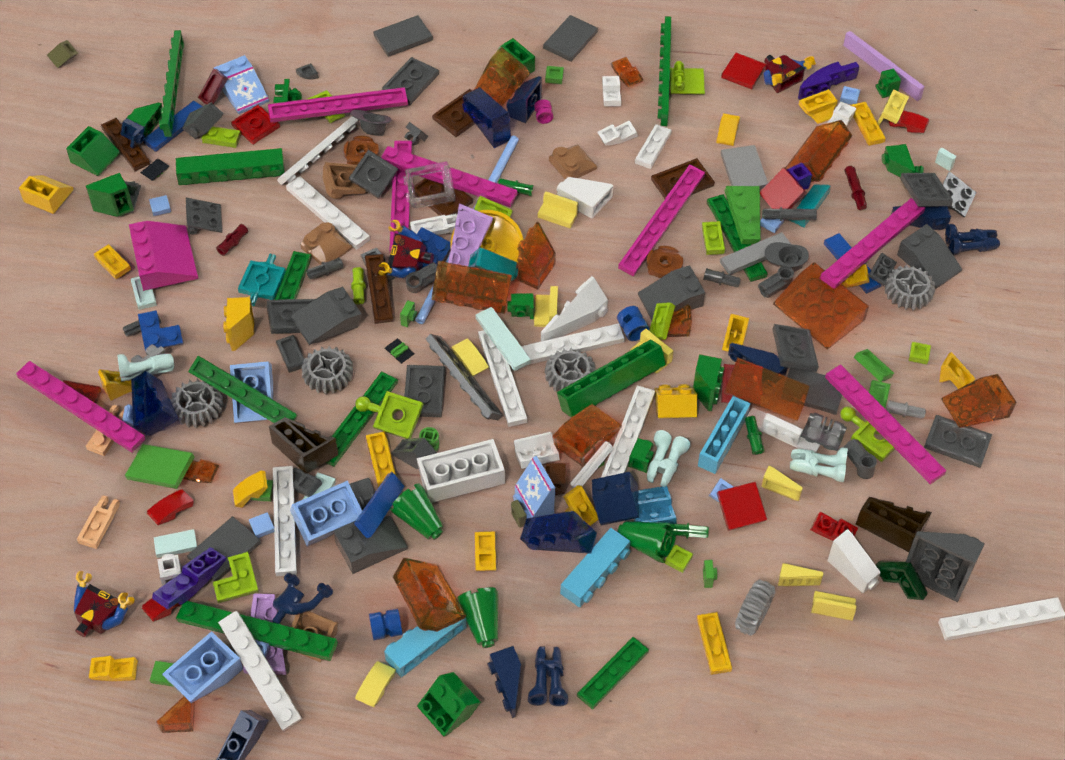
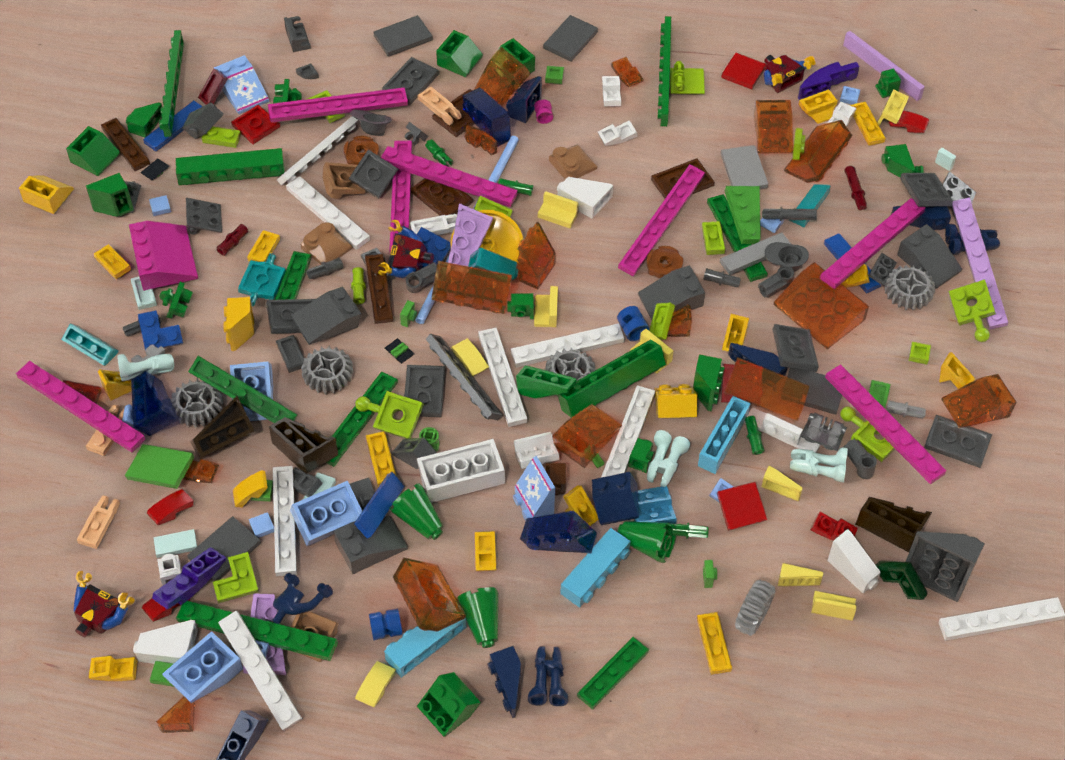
(62, 53): olive panel -> none
(89, 344): none -> teal slope
(133, 132): dark blue bracket -> none
(166, 643): none -> white slope
(181, 294): none -> green hips
(222, 430): none -> dark brown wedge
(263, 246): none -> yellow plate
(296, 34): none -> dark grey hinge
(438, 153): none -> green axle
(439, 105): none -> light nougat hinge
(446, 196): clear window -> none
(458, 54): none -> green slope
(480, 138): none -> clear orange slope
(503, 339): light aqua tile -> none
(518, 513): olive tile -> none
(542, 383): none -> green slope
(583, 310): white wedge -> none
(591, 466): white axle -> none
(653, 146): white tile -> none
(679, 558): lime plate -> none
(728, 129): yellow slope -> none
(773, 126): none -> clear orange slope
(782, 191): tile -> none
(799, 144): none -> lime plate
(801, 174): dark purple brick -> none
(874, 365): bright green tile -> none
(978, 257): none -> lavender plate
(982, 309): none -> lime plate

